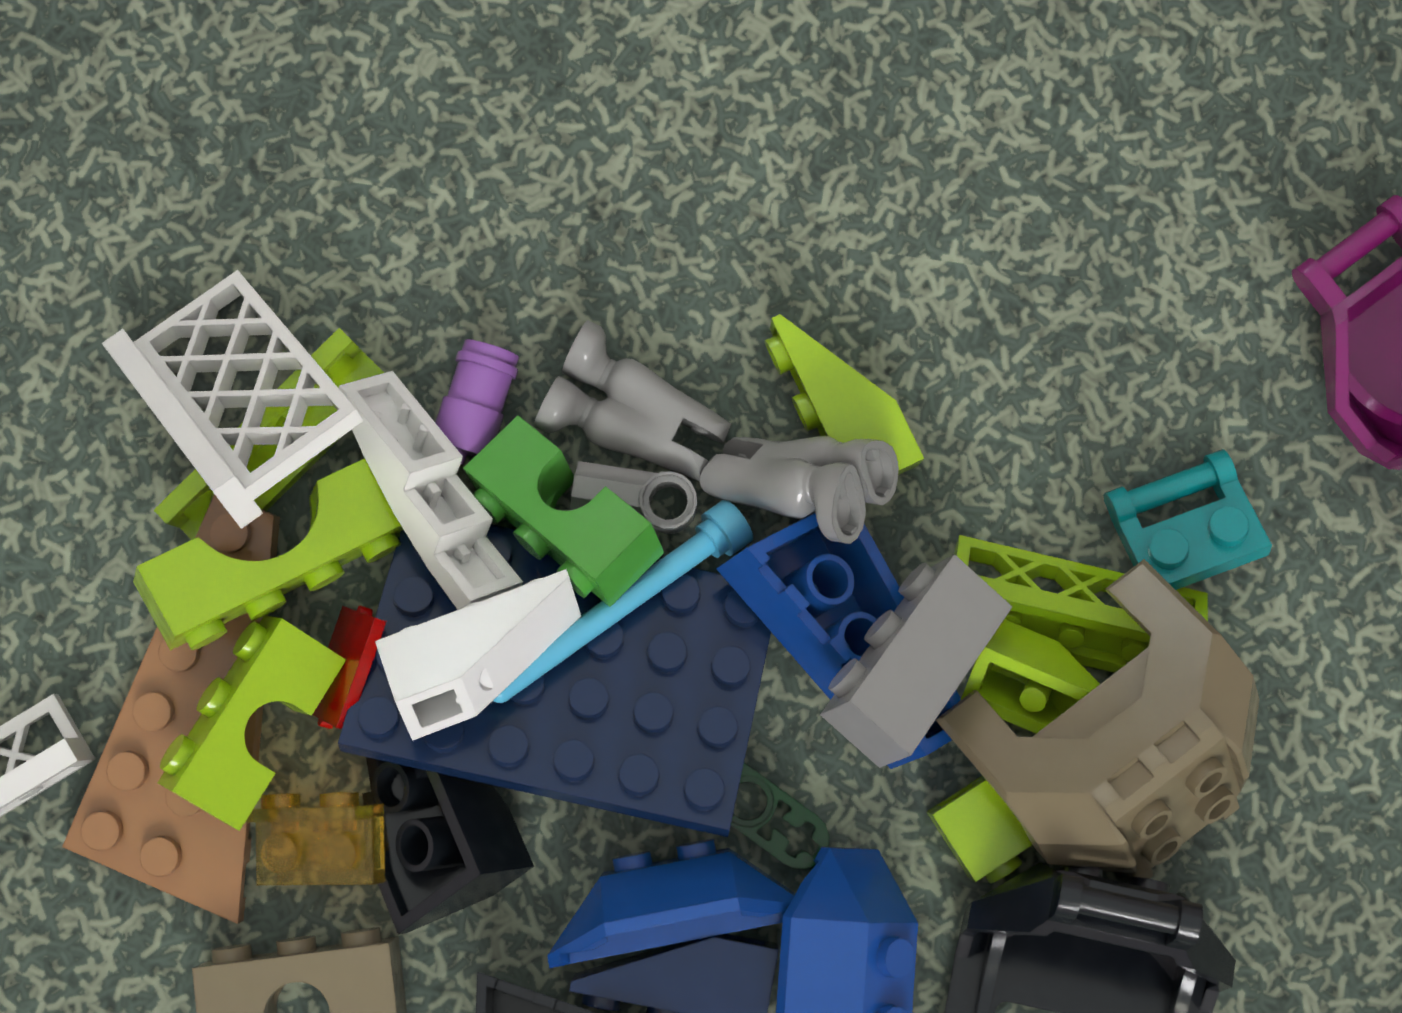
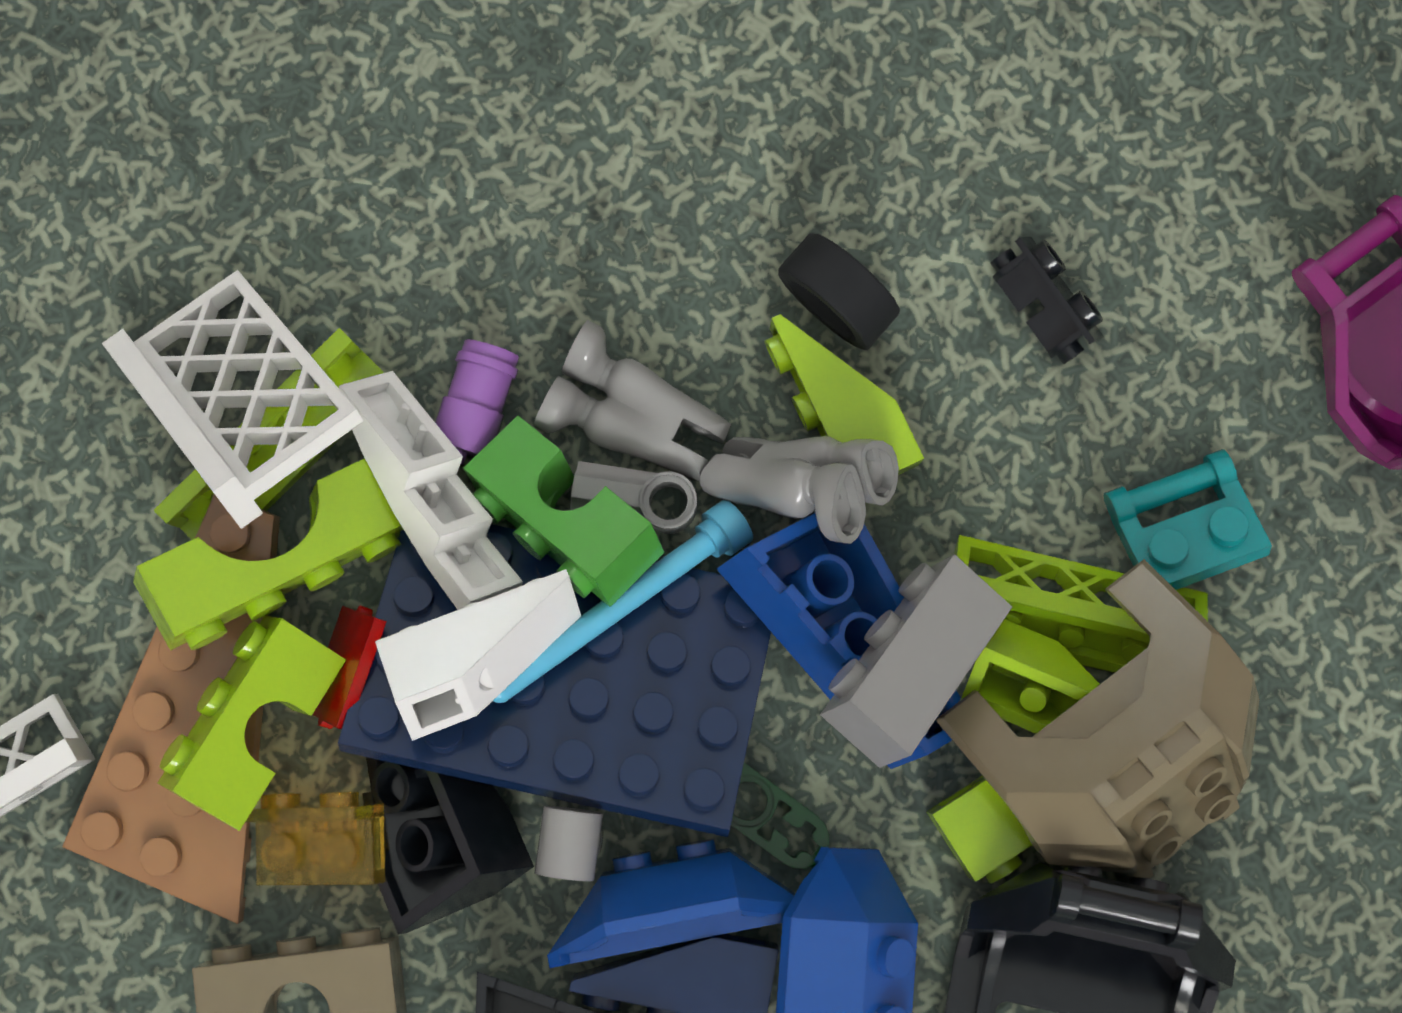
(569, 843): none -> light grey piece
(839, 291): none -> black tyre
(1037, 276): none -> black hinge

